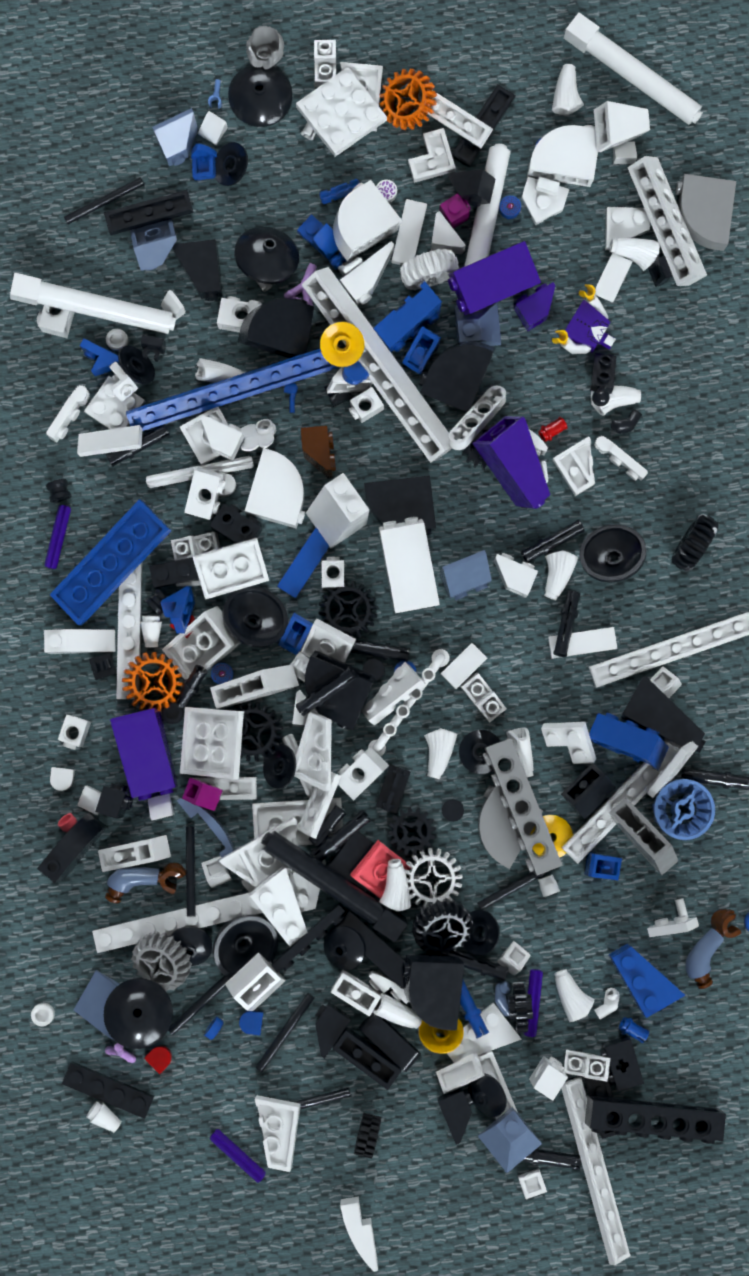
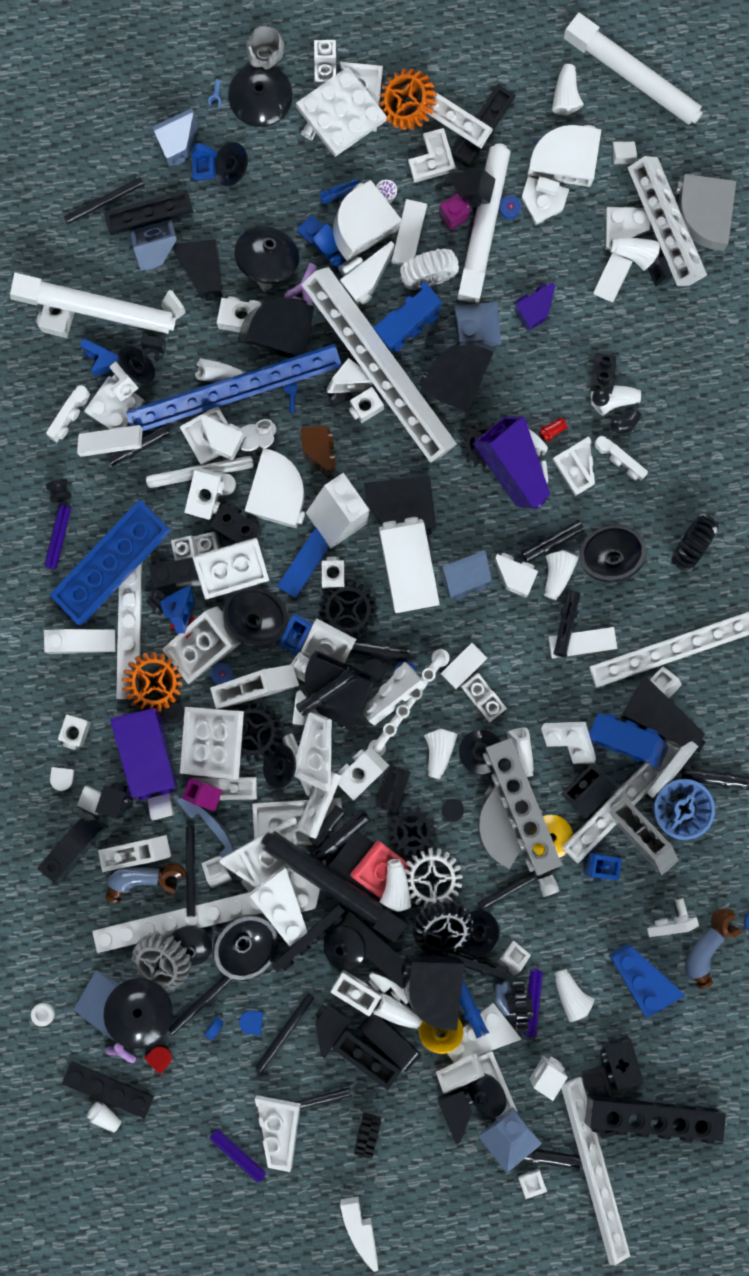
(67, 822): coral hinge -> none
(103, 666): black tile -> none
(117, 339): white tile -> none
(151, 630): white cone -> none
(191, 686): black pin -> none
(212, 128): white slope -> none
(254, 982): white slope -> none
(342, 356): yellow dish -> none
(355, 373): blue tile -> none
(421, 350): blue slope -> none
(445, 236): white slope -> none
(480, 419): white beam -> none
(493, 278): dark purple slope -> none
(586, 327): torso -> none
(587, 1065): white slope -> none
(610, 1003): white arm -> none
(619, 124): white slope -> none
(628, 1027): blue pin -> none

